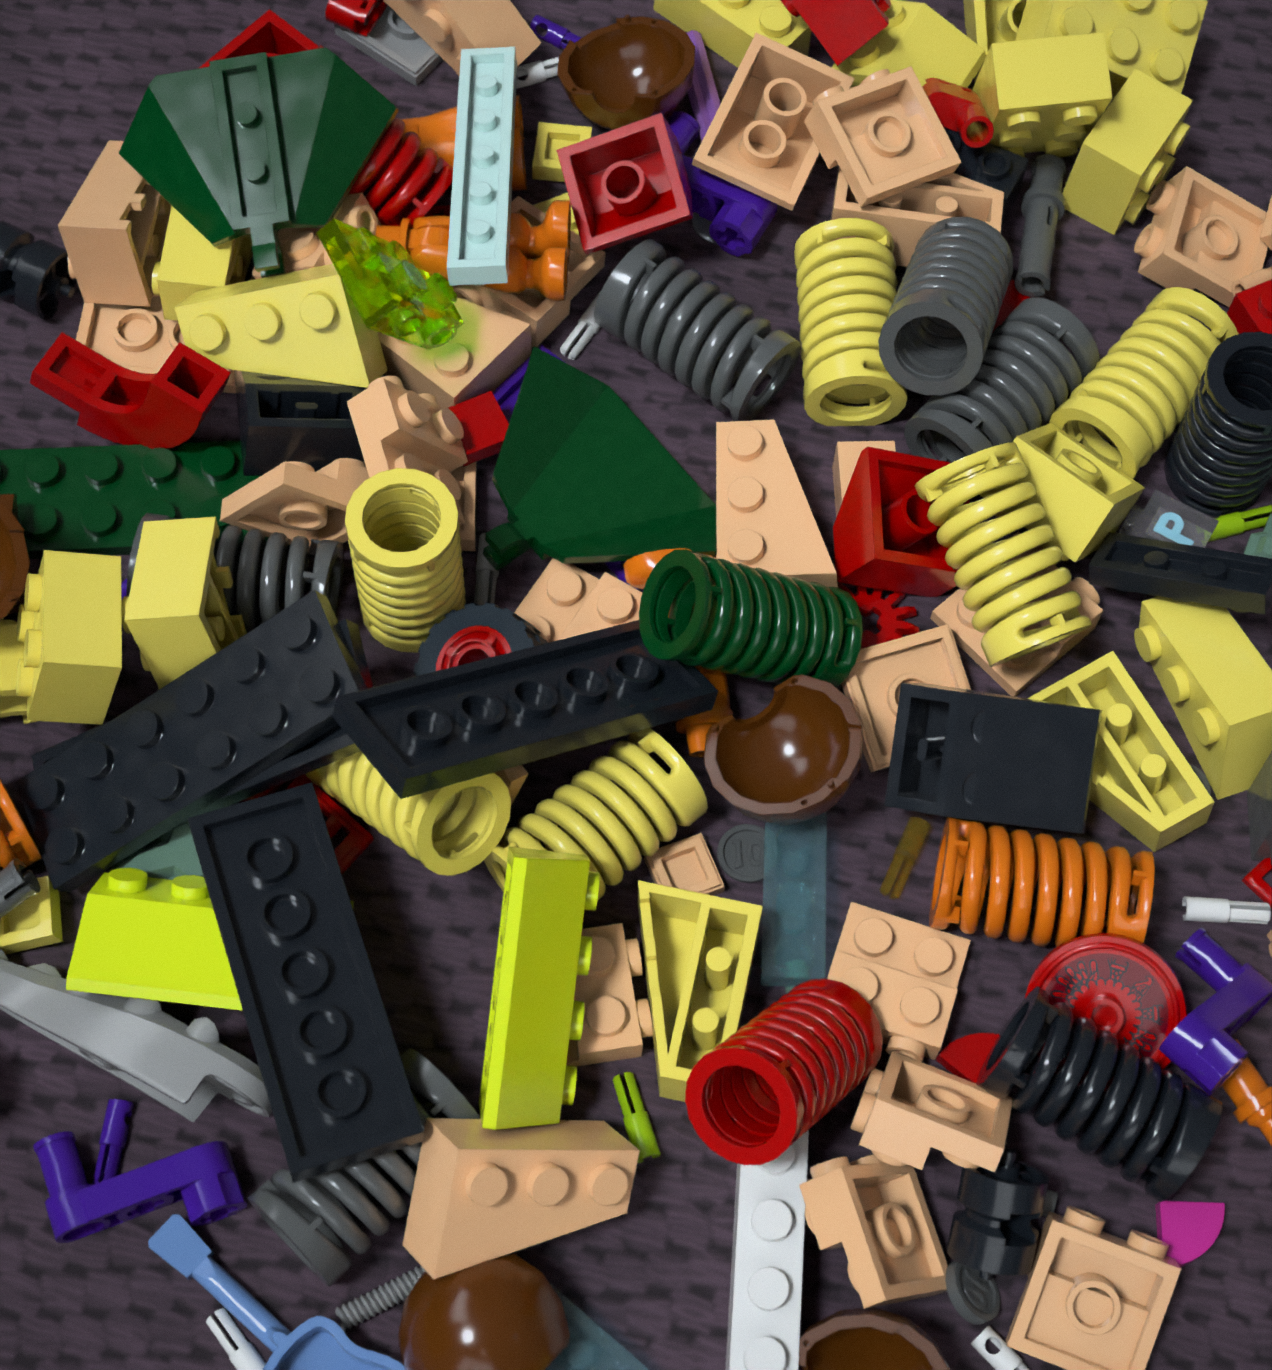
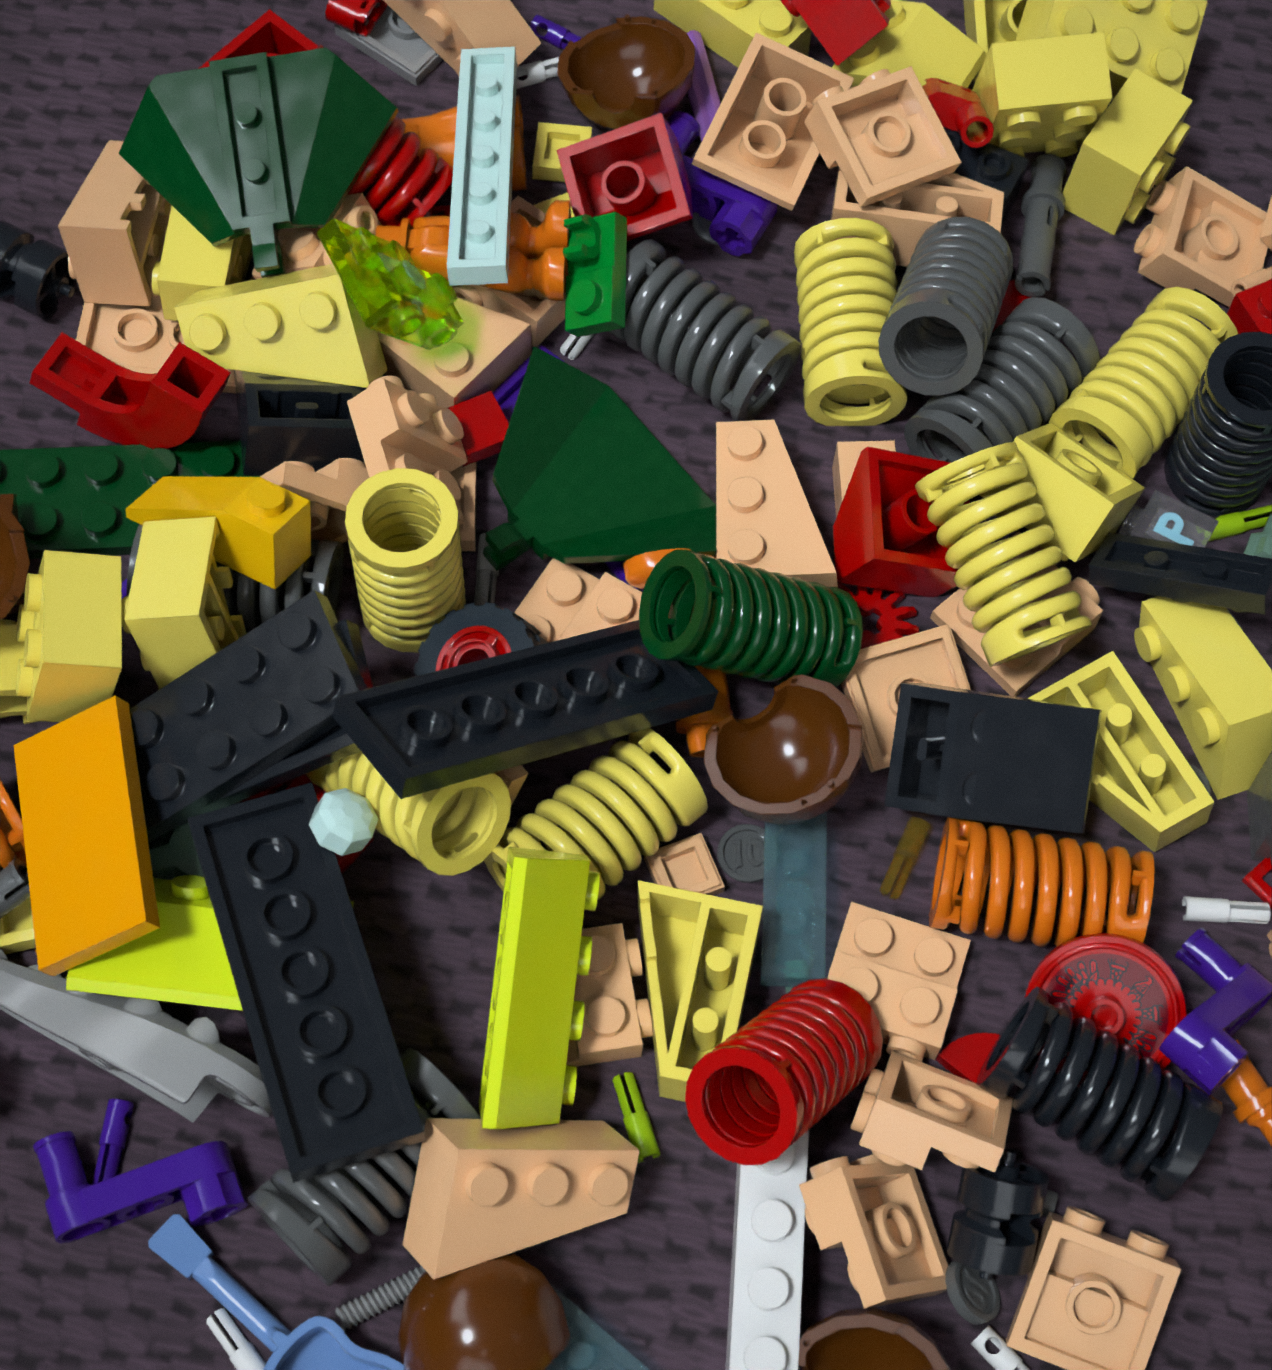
(85, 837): none -> light orange tile
(260, 523): none -> yellow slope
(343, 821): none -> light aqua tile
(595, 273): none -> green plate
(1188, 1227): dark pink tile -> none

